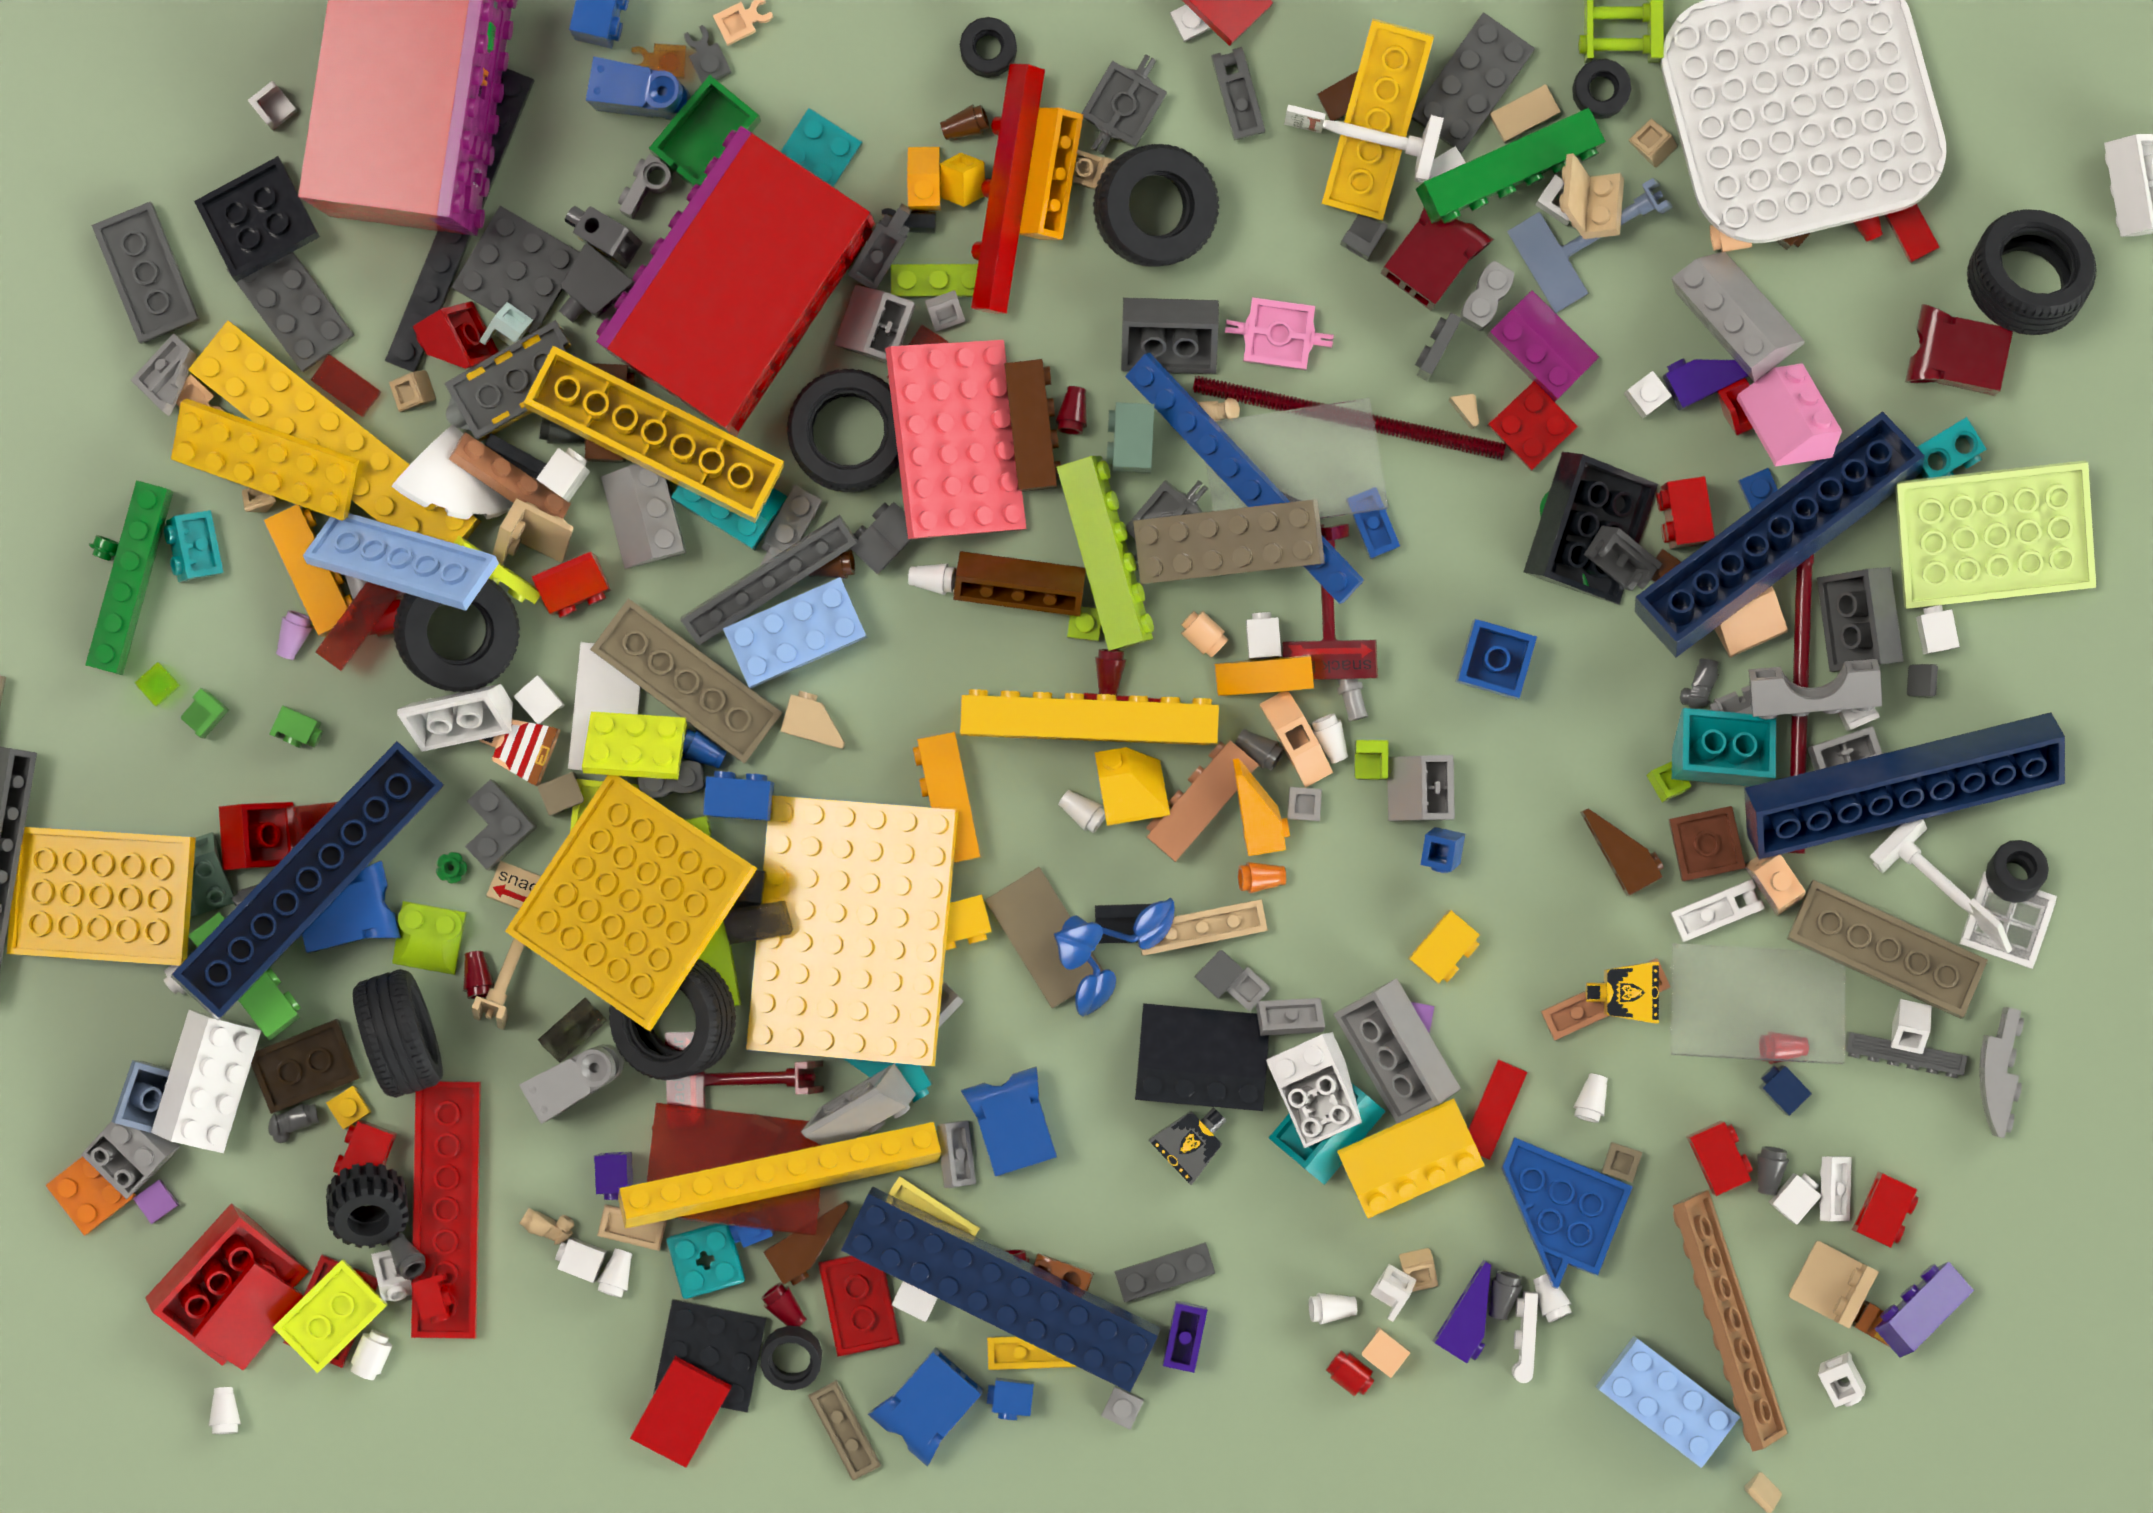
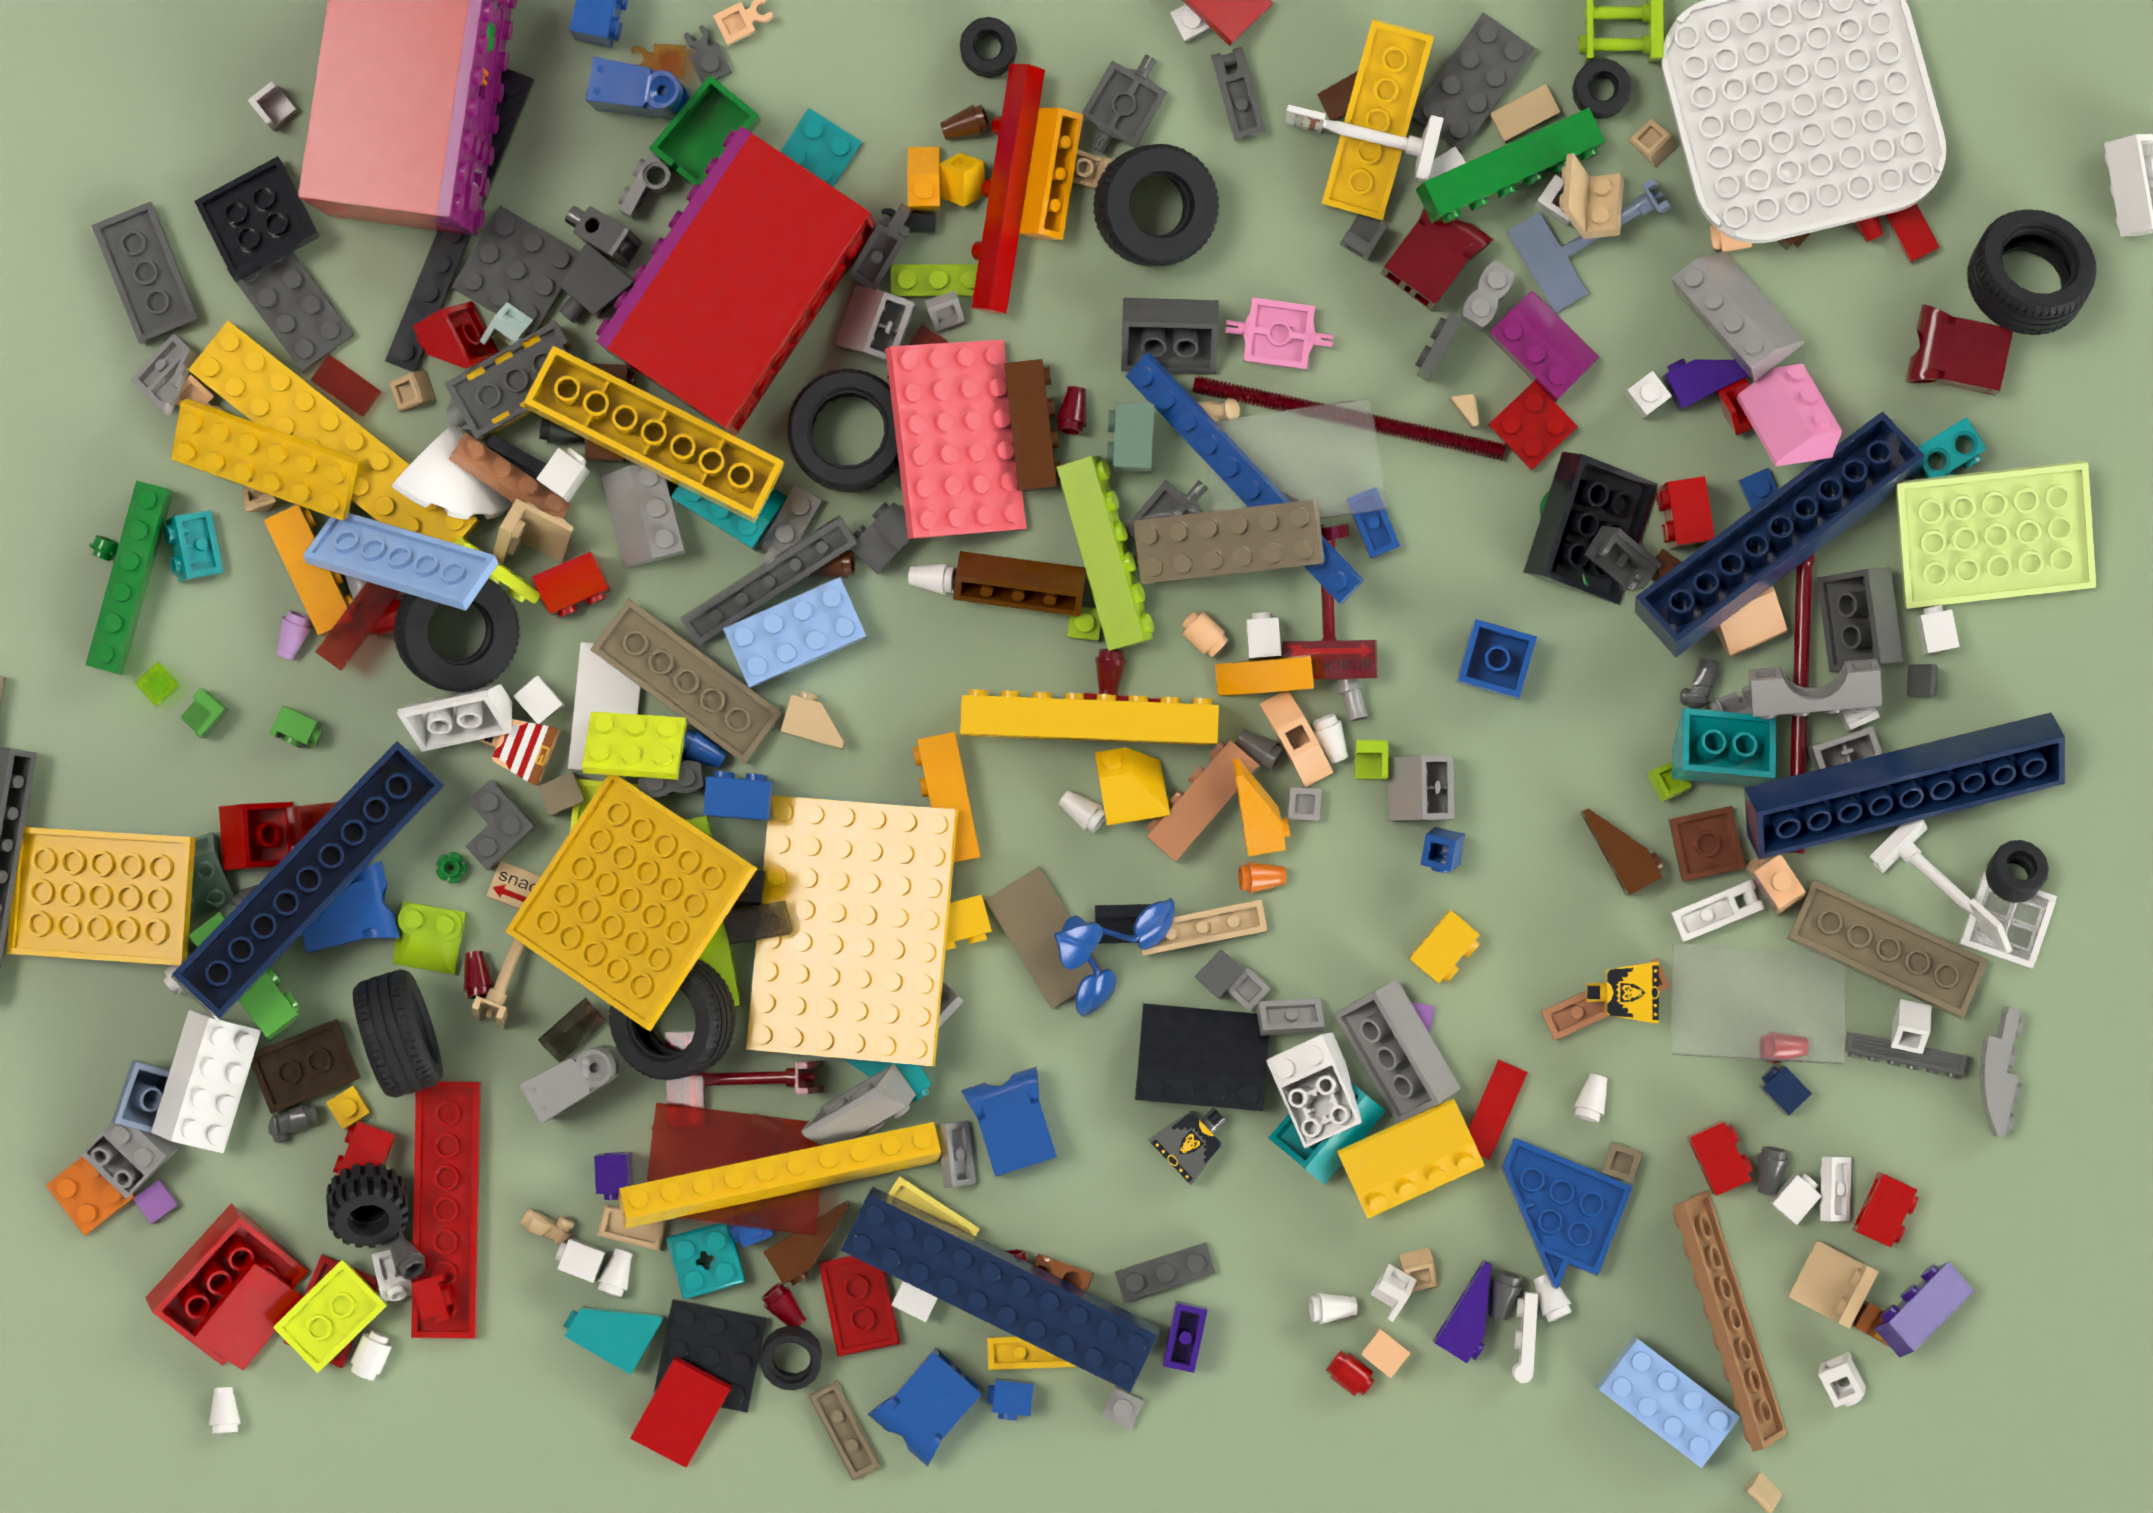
(613, 1333): none -> teal slope

